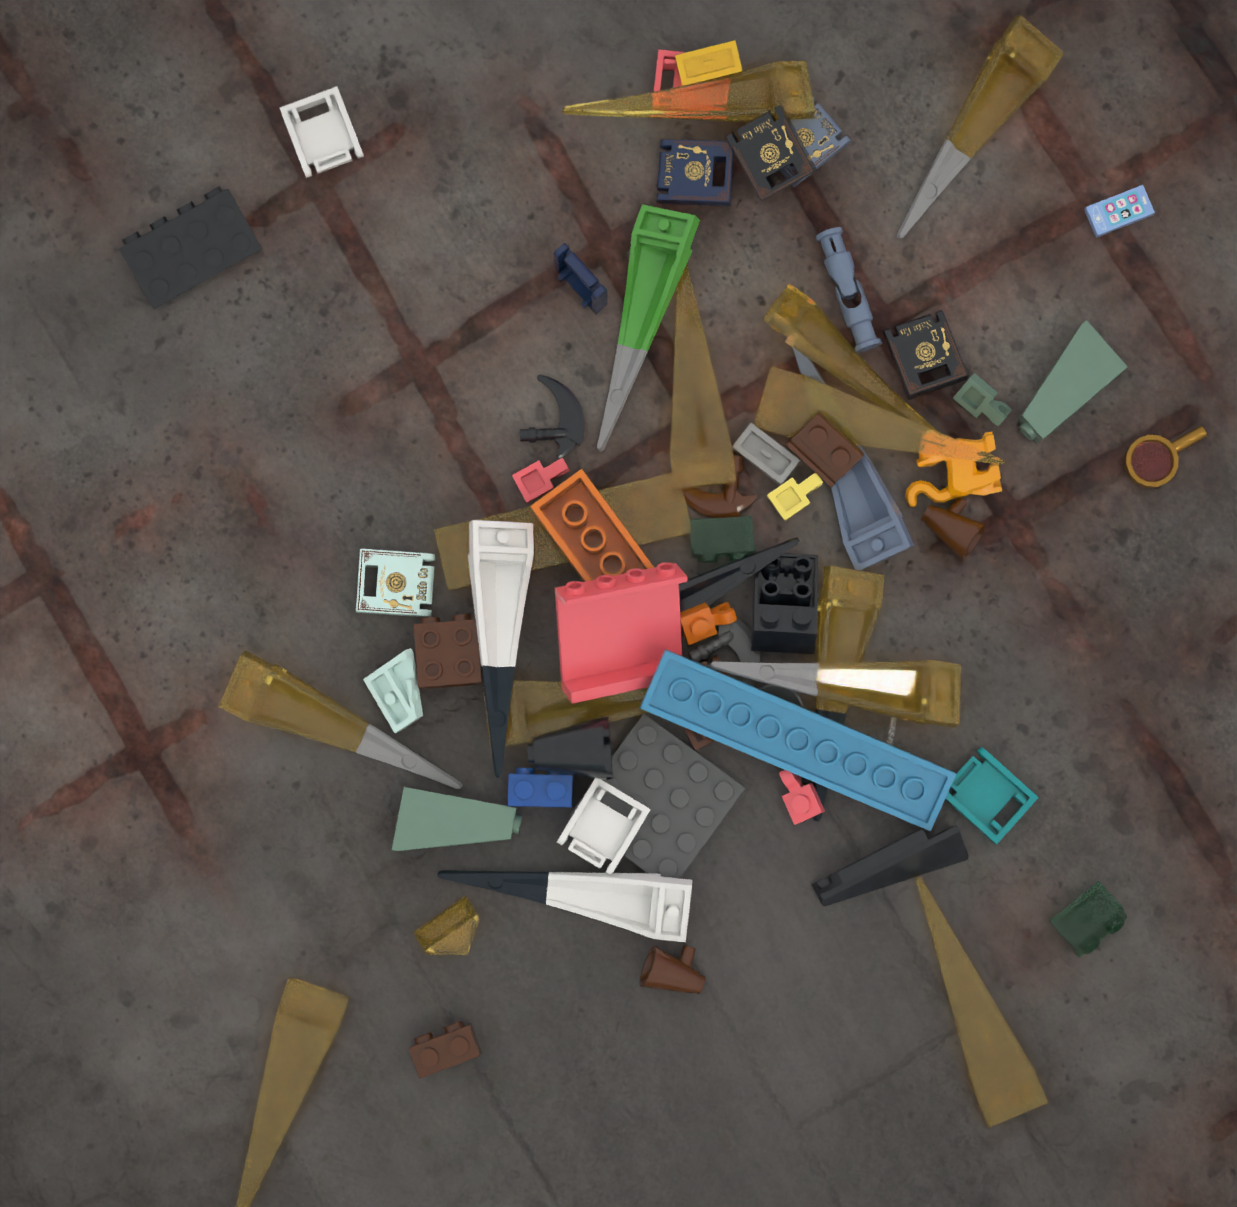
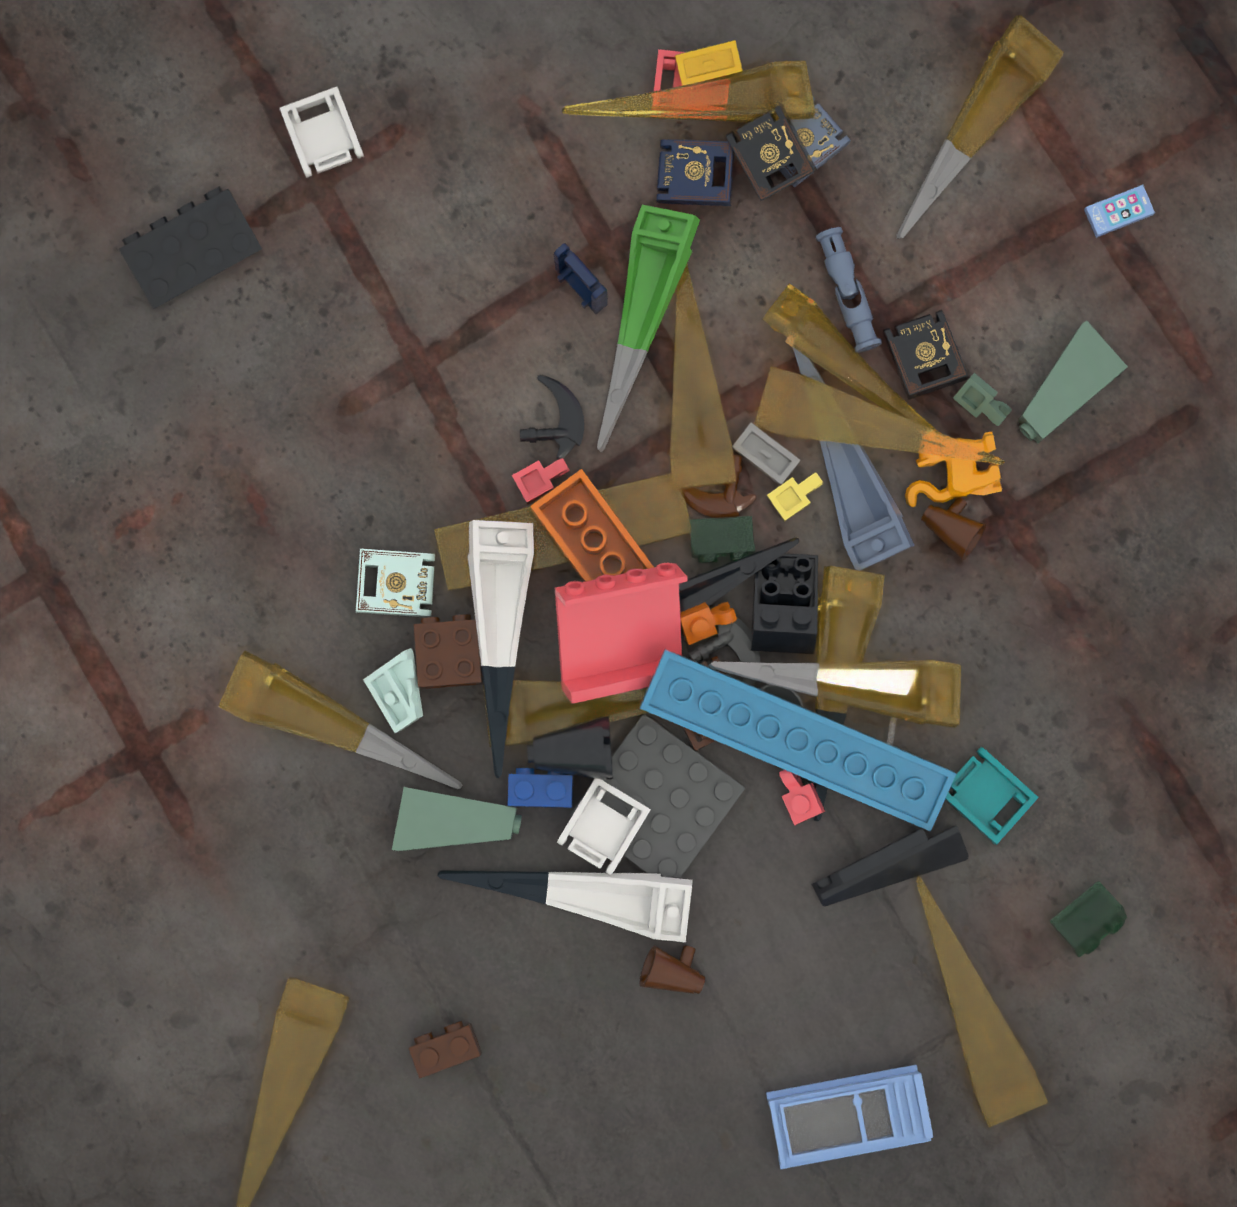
(450, 931): clear yellow slope -> none
(825, 449): reddish brown plate -> none
(850, 1116): none -> light blue piece
(1154, 460): piece -> none

